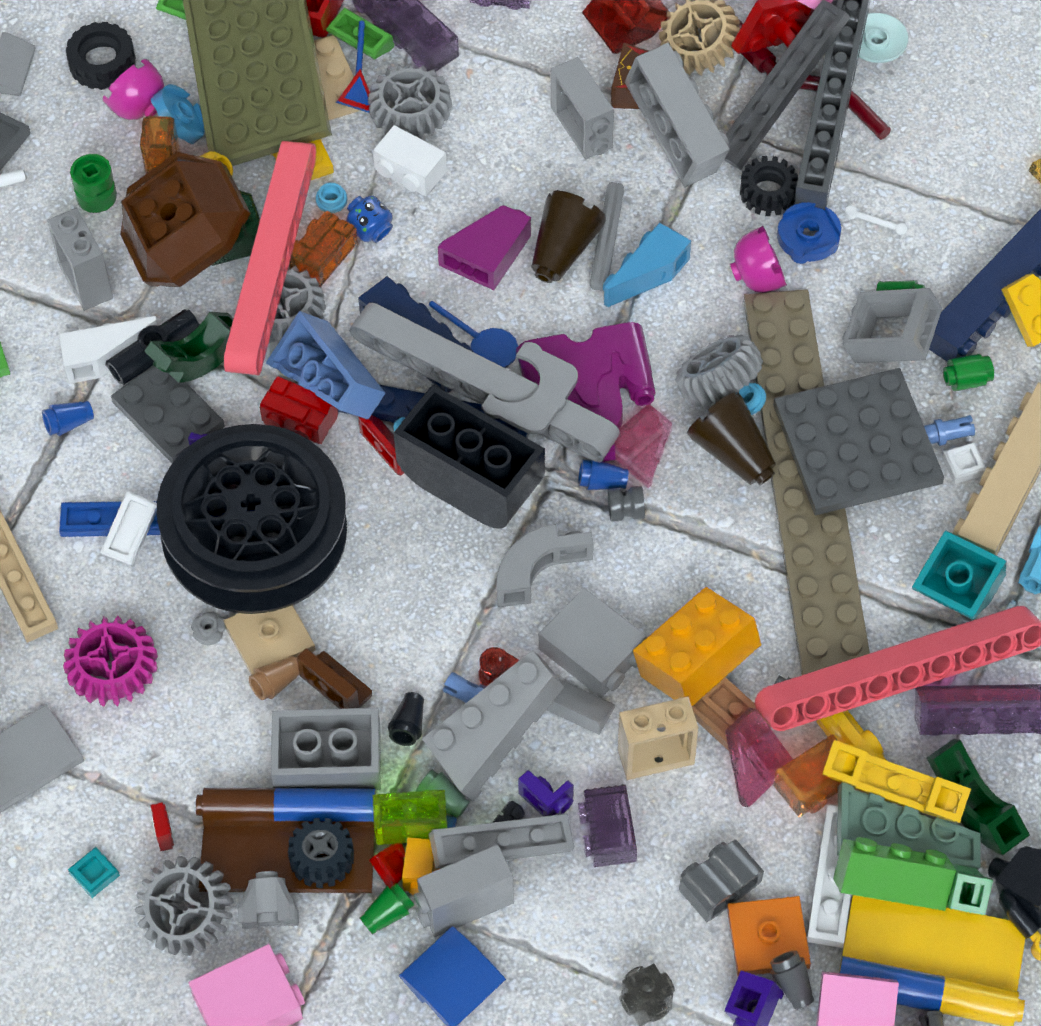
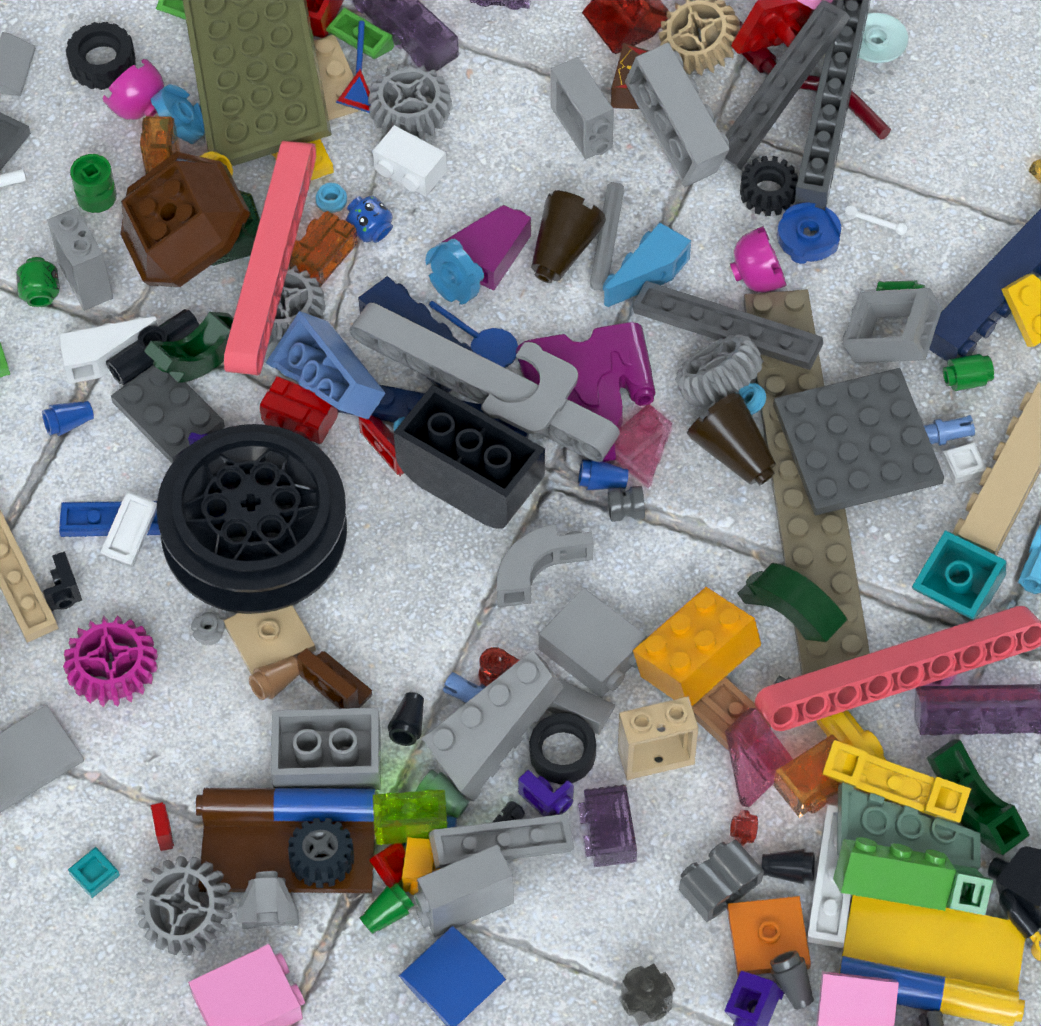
(37, 282): none -> green head
(65, 591): none -> black bracket
(454, 272): none -> dark azure plate
(558, 724): none -> black tyre
(720, 321): none -> flat silver plate
(744, 827): none -> clear red plate
(790, 865): none -> black cone
(796, 599): none -> dark green arch

